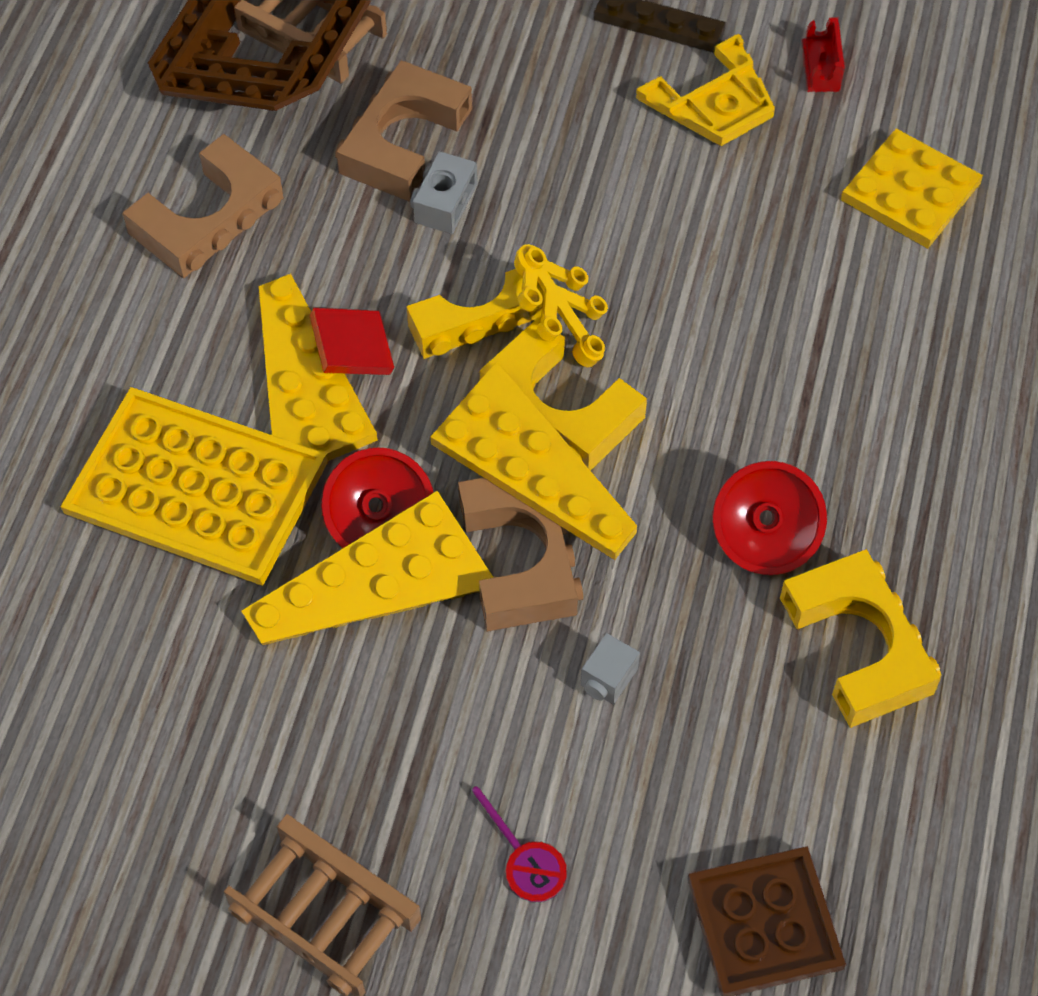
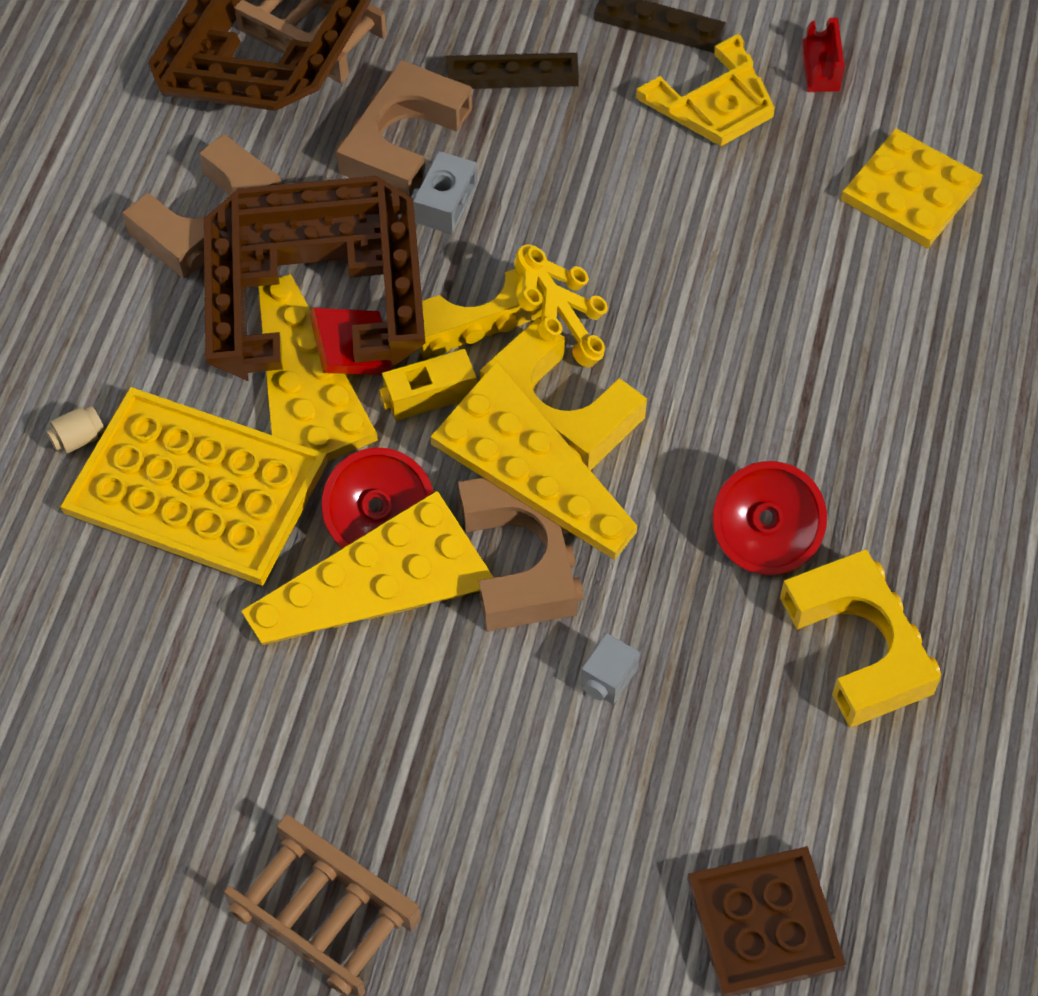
(75, 429): none -> tan brick
(309, 224): none -> reddish brown slope
(427, 385): none -> yellow brick
(514, 70): none -> dark brown plate
(535, 868): piece -> none

